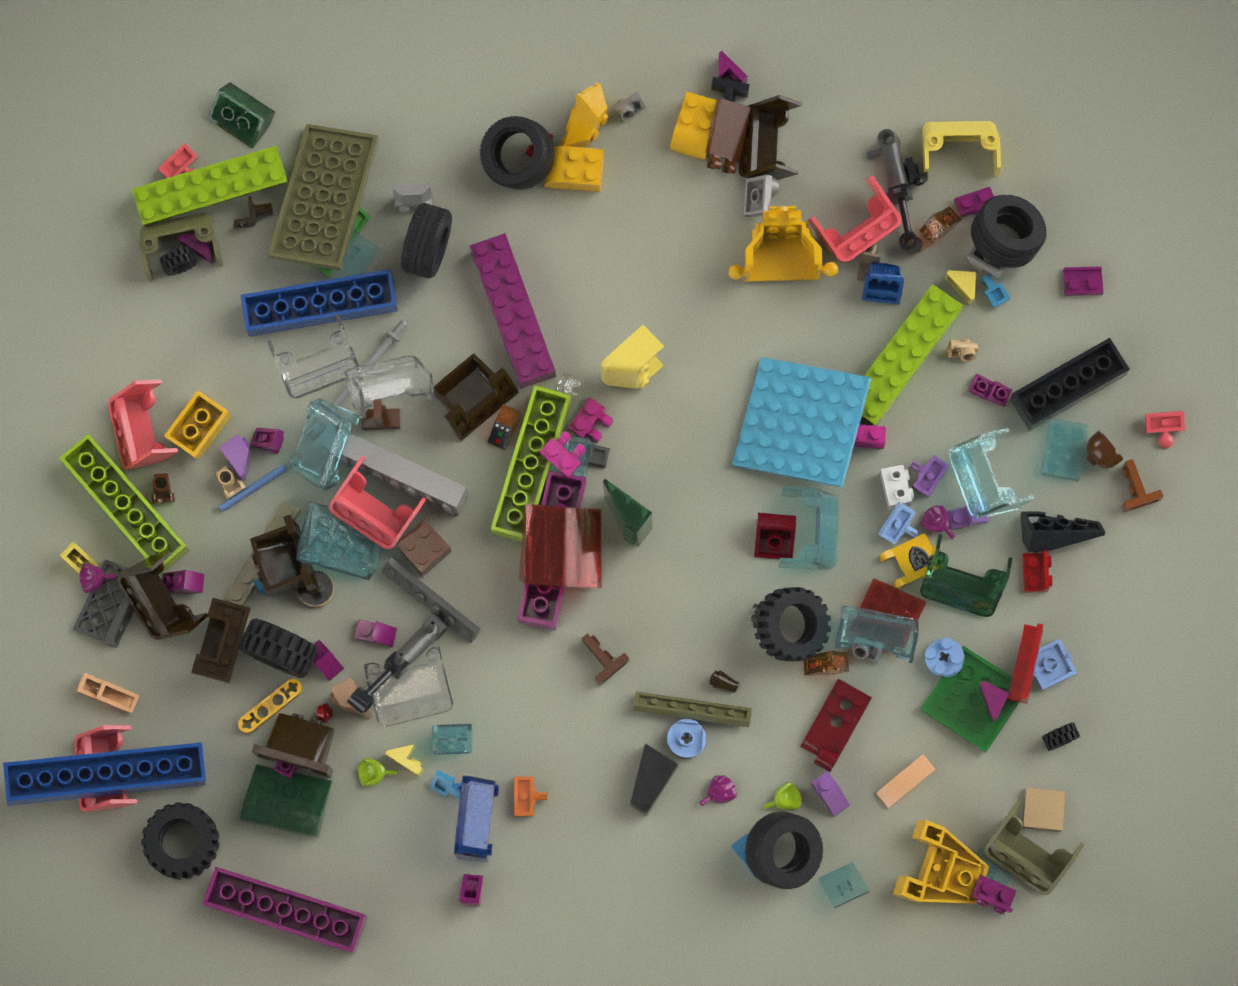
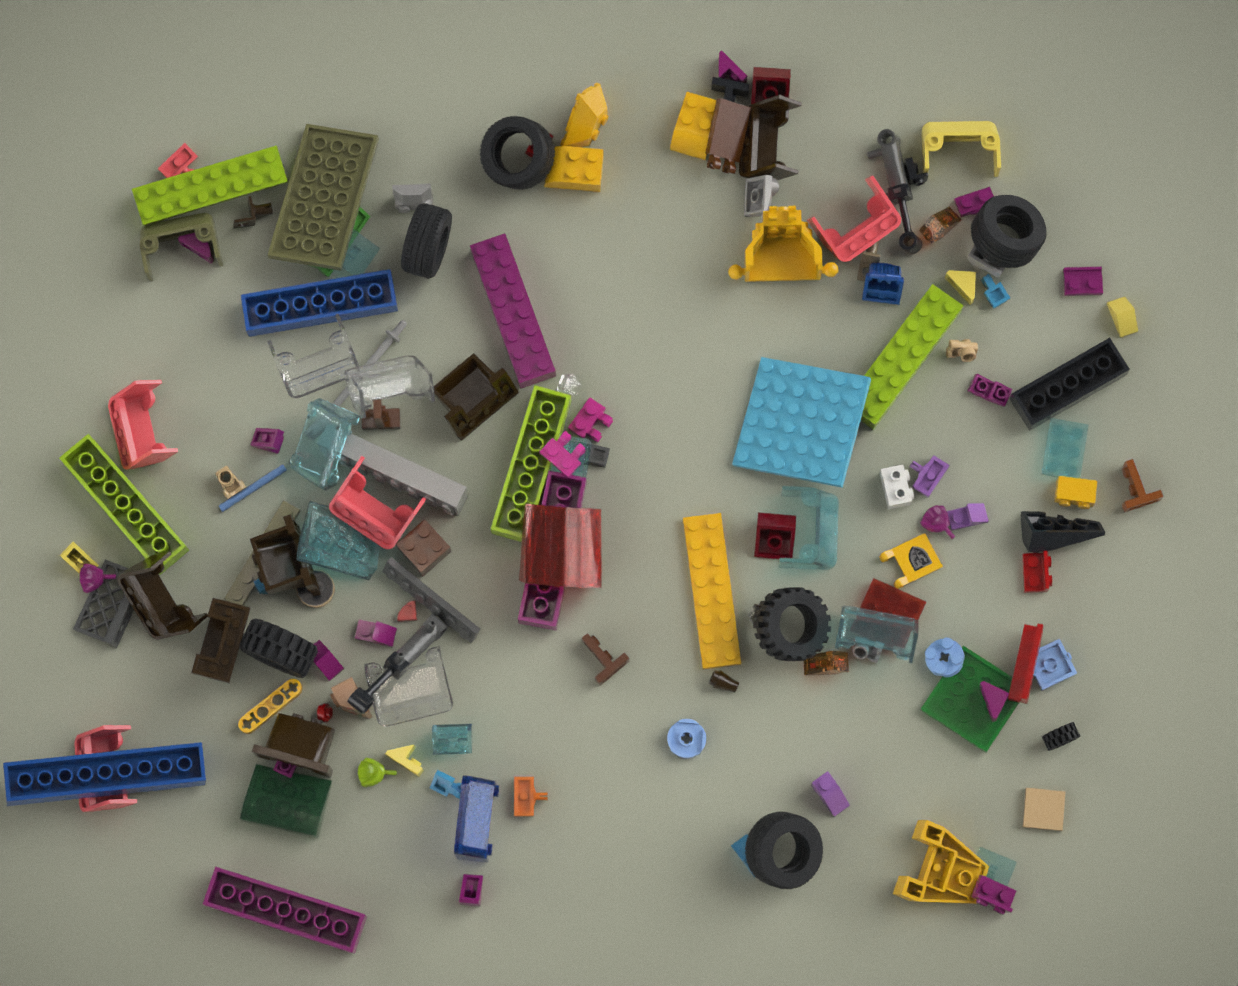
(107, 693): light nougat slope -> none
(162, 494): reddish brown plate -> none
(162, 822): black tyre -> none
(178, 260): black tyre -> none
(184, 582): magenta slope -> none
(198, 425): yellow brick -> none
(237, 454): medium lavender slope -> none
(240, 114): clear green slope -> none
(408, 612): none -> red tile
(504, 427): slope -> none
(626, 108): light grey plate -> none
(630, 515): clear green slope -> none
(633, 361): light yellow windscreen -> none
(652, 777): black wedge -> none
(692, 709): olive plate -> none
(711, 591): none -> yellow plate
(720, 790): magenta piece -> none
(770, 83): none -> dark red slope
(786, 797): lime piece -> none
(829, 741): dark red hinge -> none
(844, 885): clear light blue piece -> none
(870, 437): dark pink brick -> none
(898, 523): light blue plate -> none
(905, 781): light nougat slope -> none
(960, 588): clear green windscreen -> none
(978, 478): clear light blue windscreen -> none
(1027, 859): olive windscreen -> none
(1075, 492): none -> yellow brick
(1102, 452): reddish brown cylinder -> none
(1123, 316): none -> light yellow slope
(1164, 423): coral plate -> none

